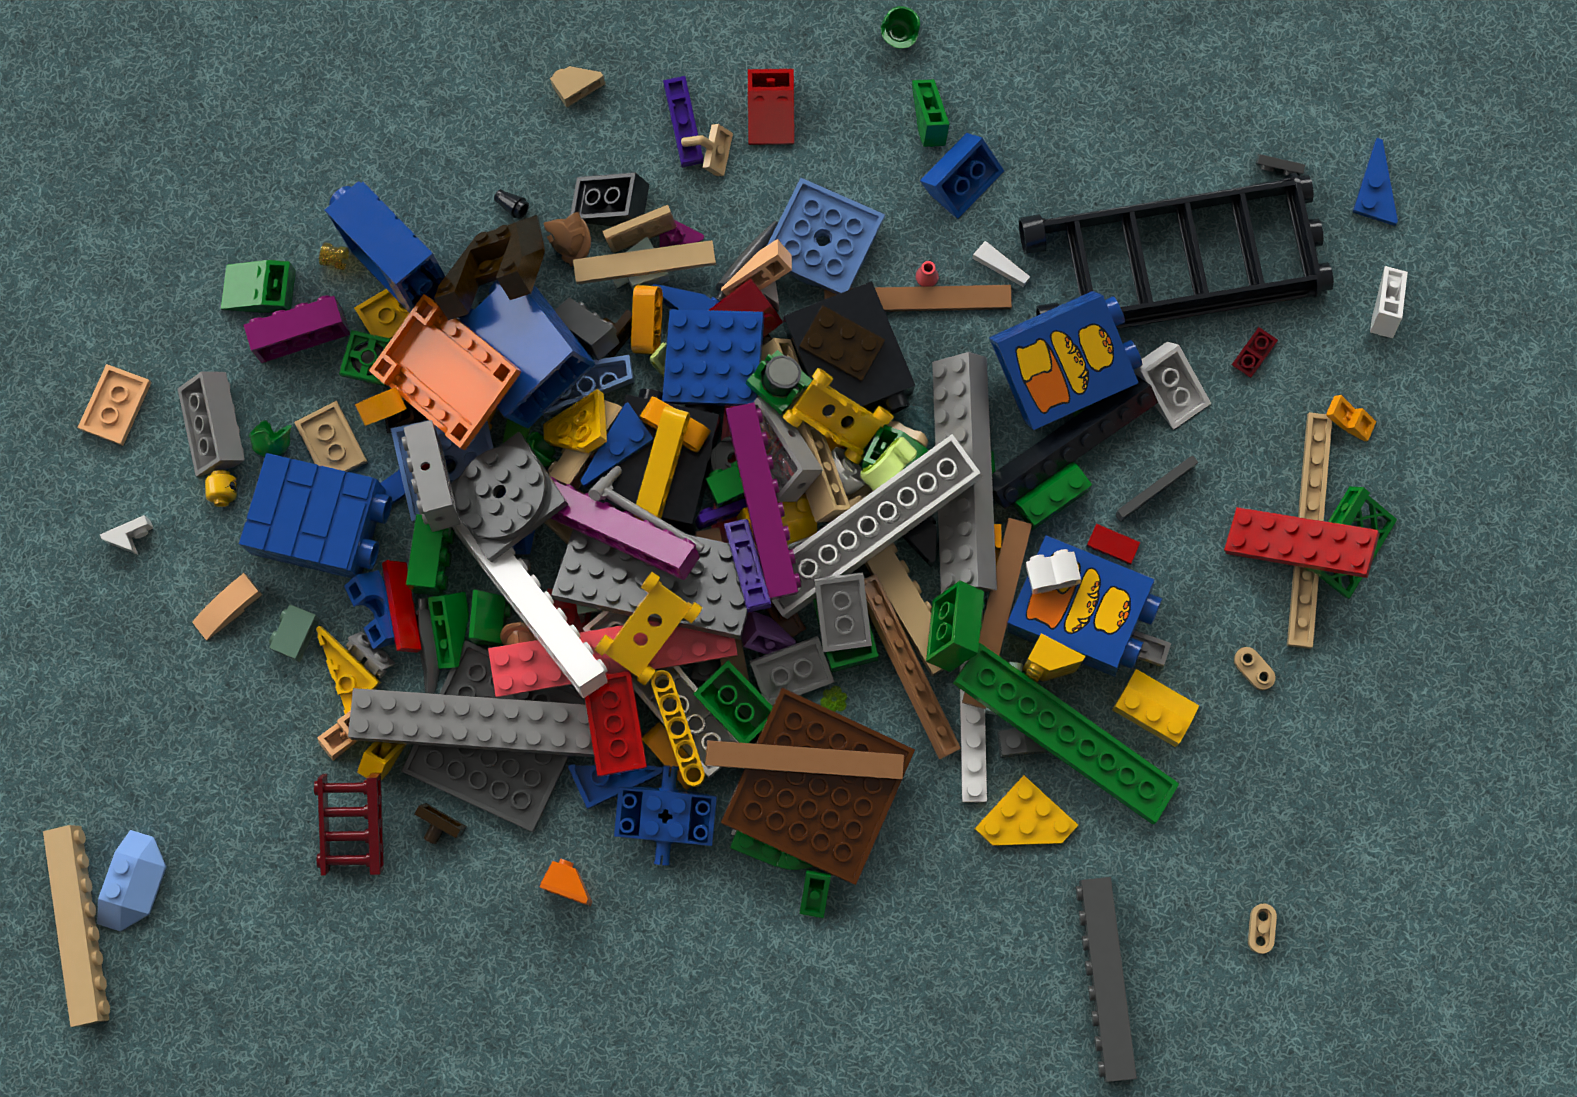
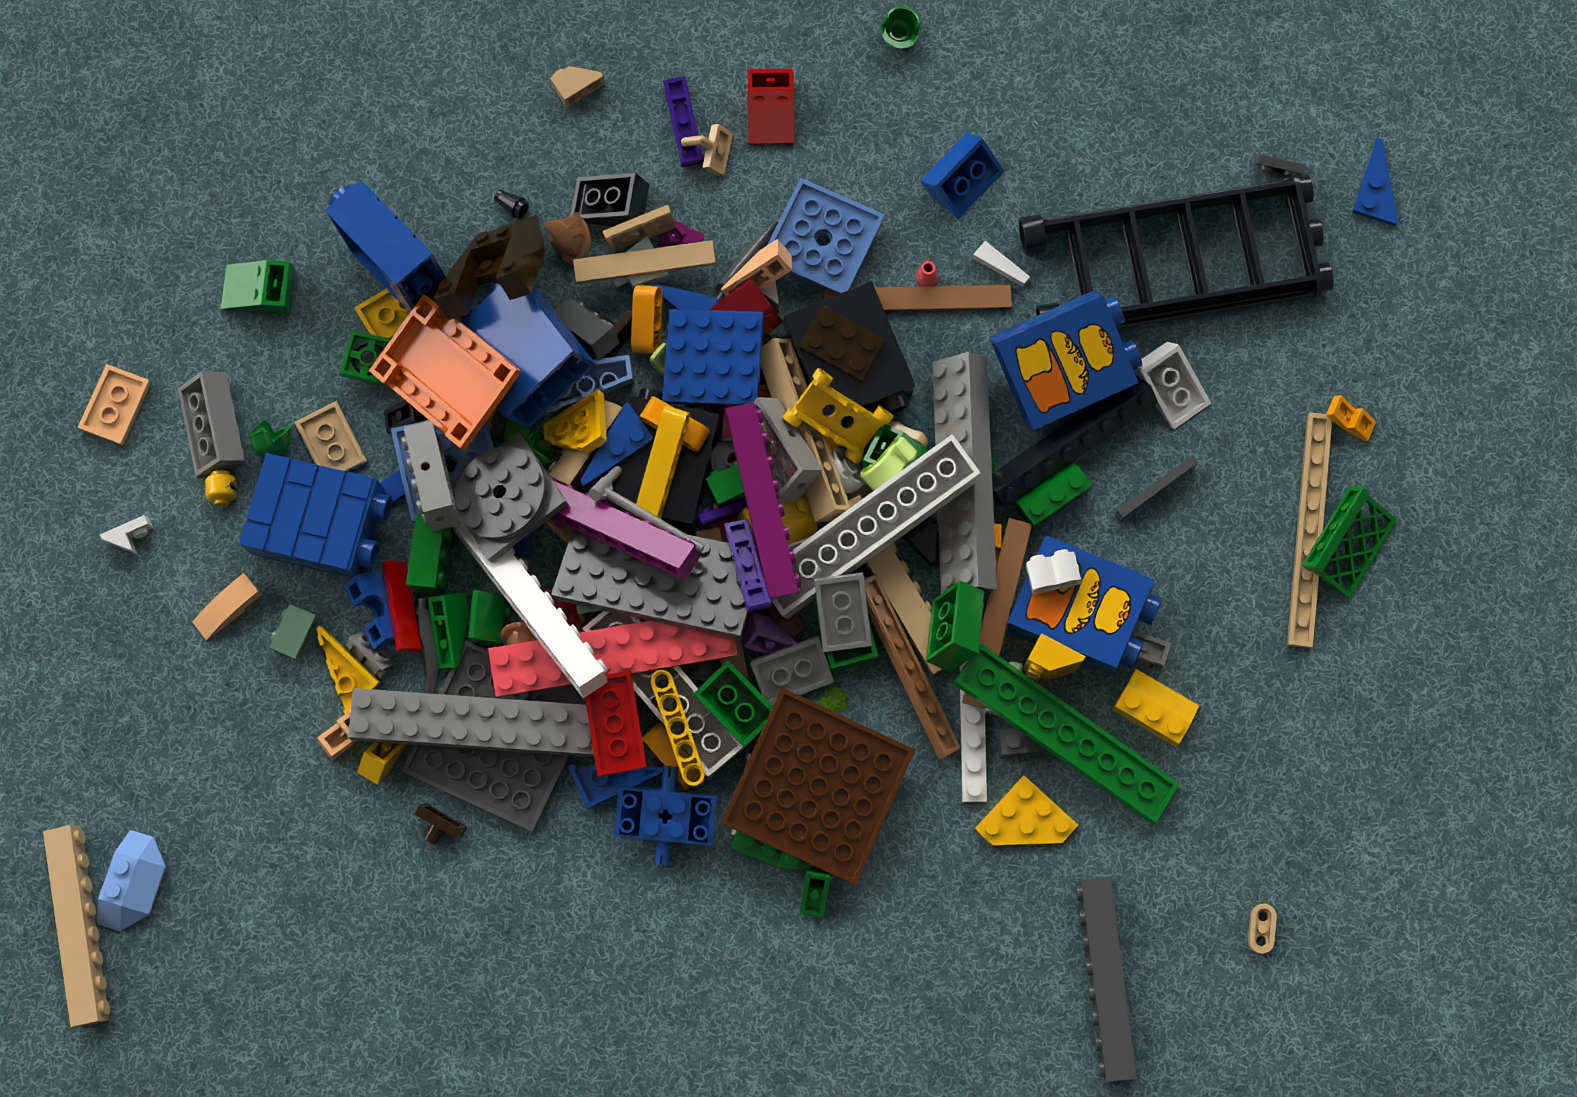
(296, 328): magenta brick -> none
(333, 255): clear yellow wheel -> none
(371, 835): dark red fence -> none
(380, 406): light orange beam -> none
(566, 882): orange slope -> none
(657, 601): yellow piece -> none
(780, 378): piece -> none
(804, 760): medium nougat tile -> none
(930, 113): green slope -> none
(1113, 544): red tile -> none
(1254, 352): dark red slope -> none
(1254, 668): tan plate -> none
(1302, 542): red plate -> none
(1389, 302): white slope -> none

